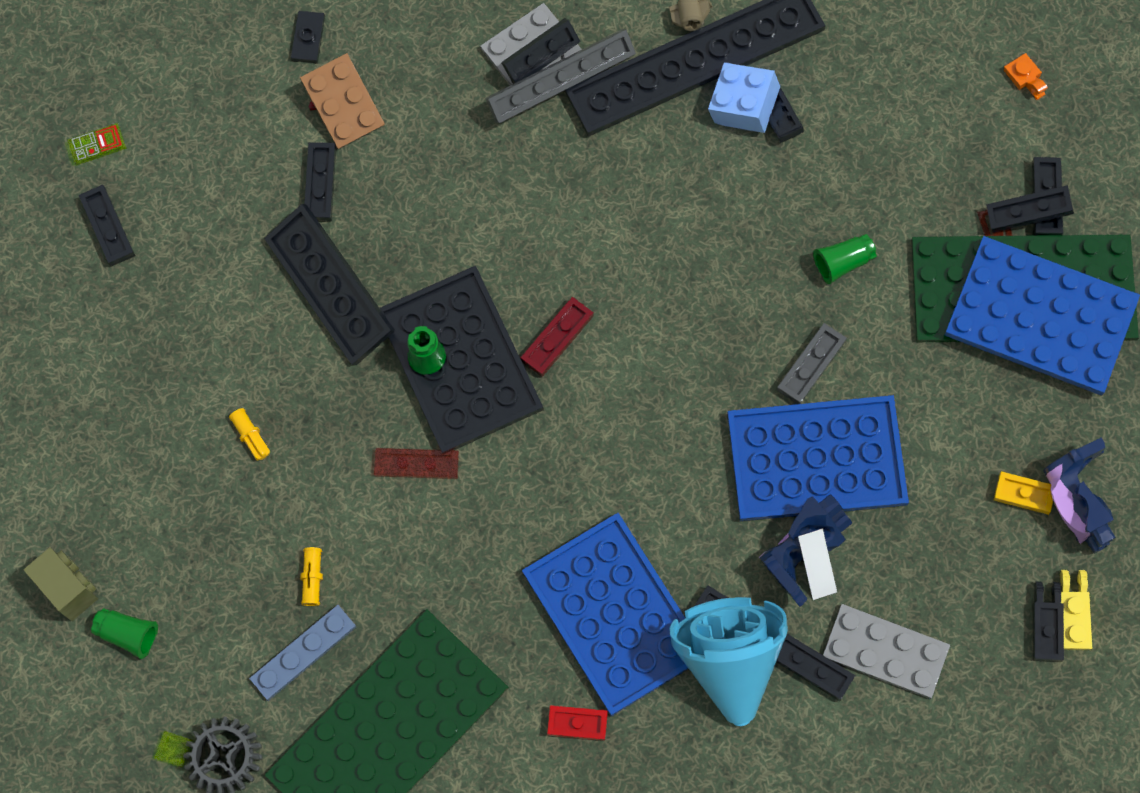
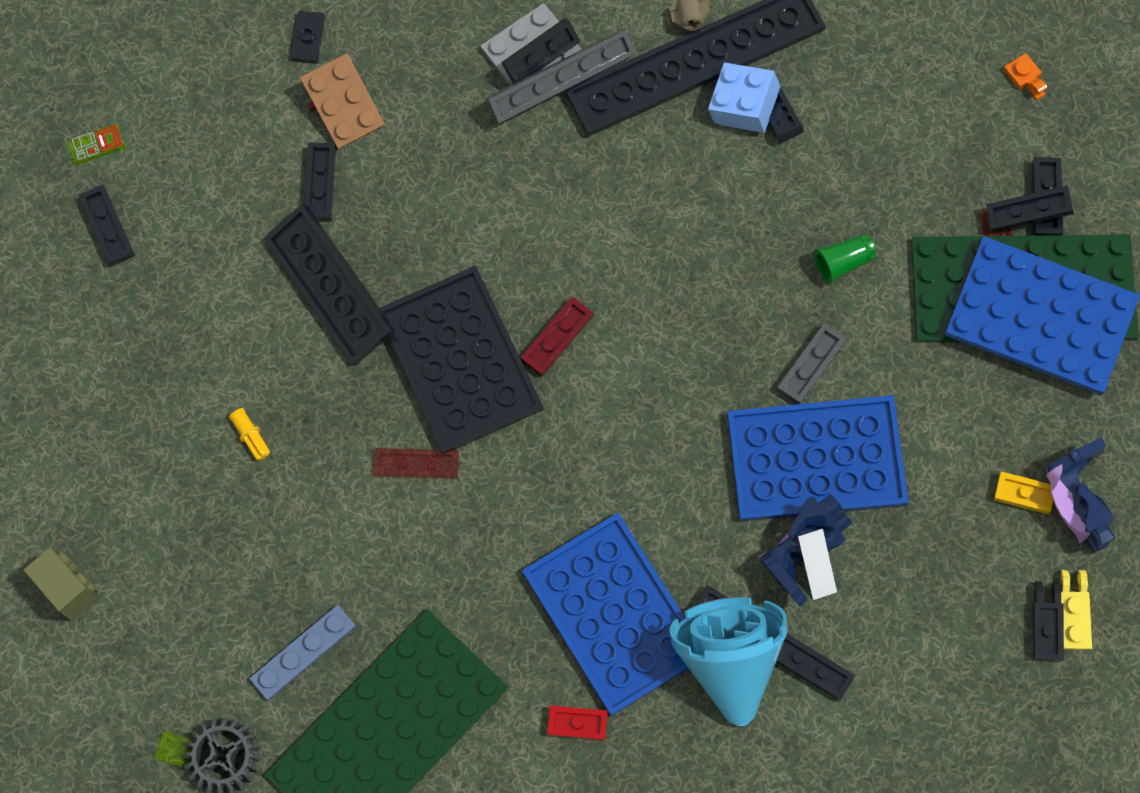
(125, 631): green plant -> none
(311, 576): yellow pin -> none
(427, 358): green plant -> none
(886, 651): light grey plate -> none

